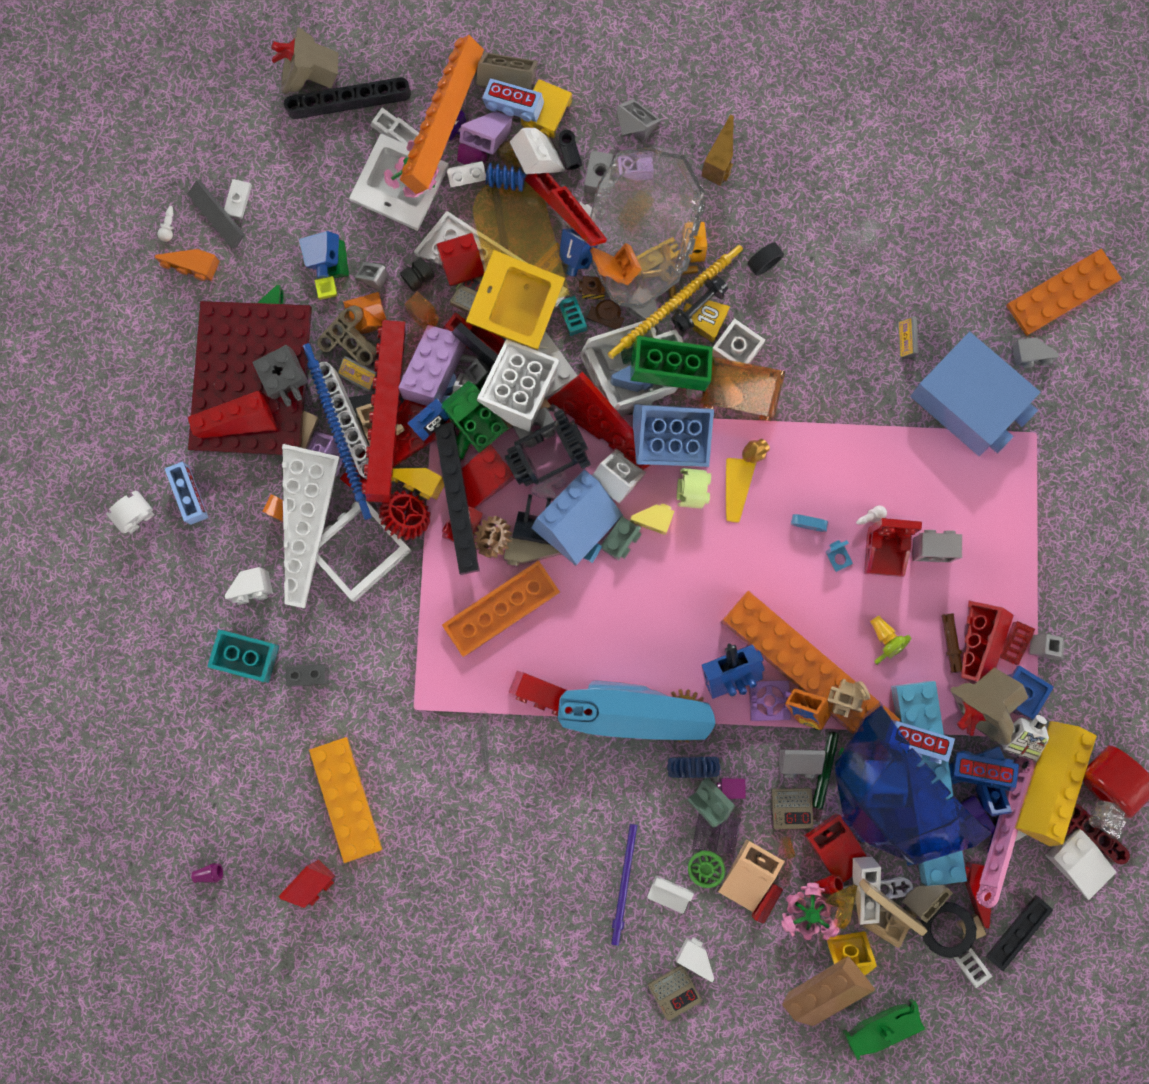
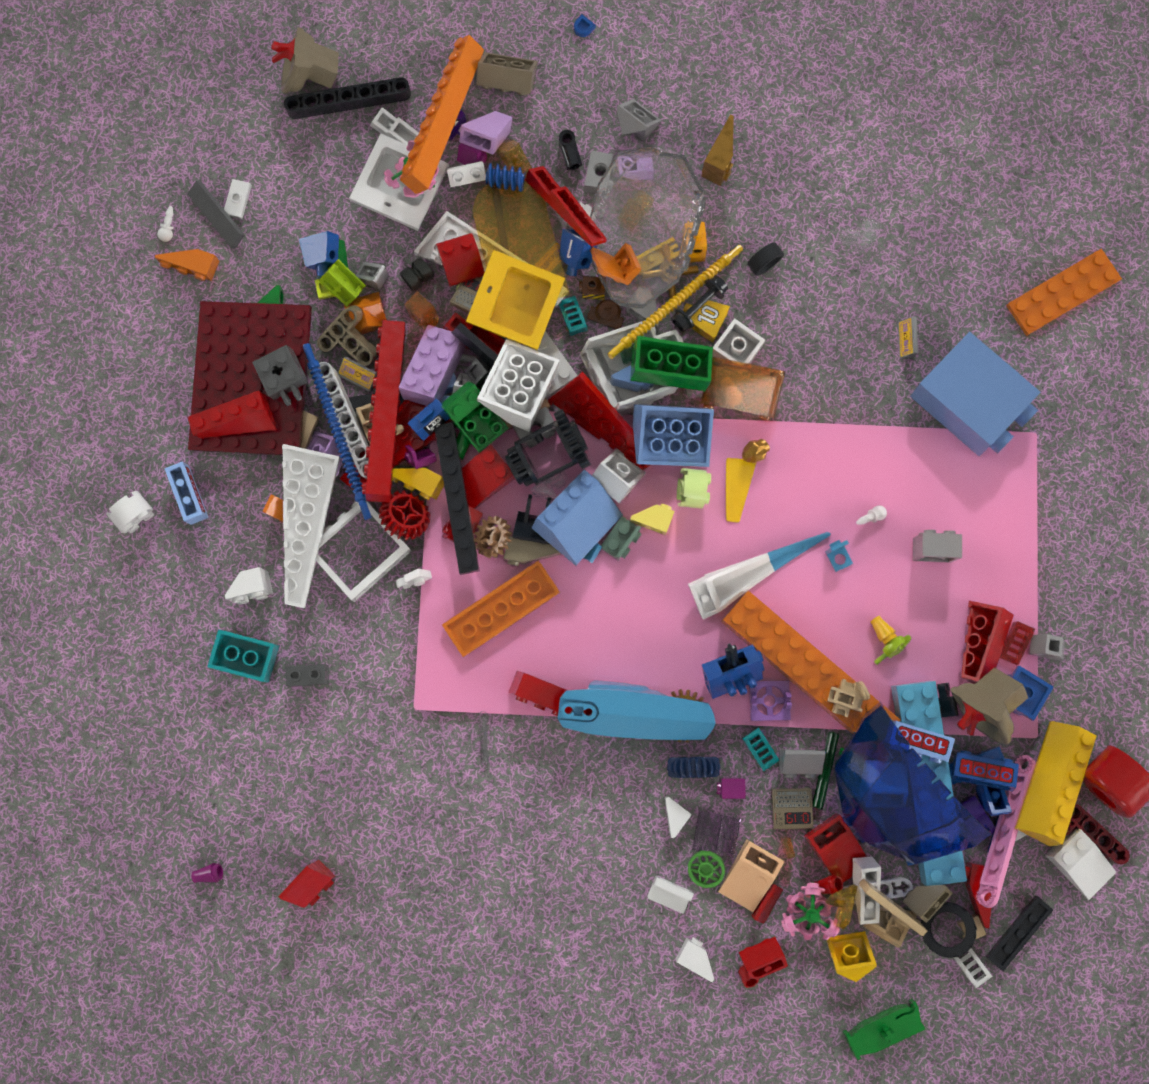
(342, 282): none -> lime hinge
(345, 800): light orange plate -> none
(415, 577): none -> white plate
(419, 459): none -> magenta bracket
(513, 100): light blue brick -> none
(536, 152): white slope -> none
(555, 104): yellow panel -> none
(583, 26): none -> blue tile
(618, 923): dark purple bar -> none
(674, 992): tile -> none
(676, 816): none -> white slope
(711, 803): sand green bracket -> none
(727, 584): none -> white plate
(757, 732): none -> teal slope
(761, 961): none -> red hinge
(809, 523): dark azure beam -> none
(809, 708): orange torso -> none
(827, 993): medium nougat slope -> none
(889, 546): red bracket -> none
(947, 703): none -> black plate
(952, 643): reddish brown pin -> none
(1028, 738): torso -> none
(1033, 351): light grey slope -> none
(1108, 818): clear brick -> none

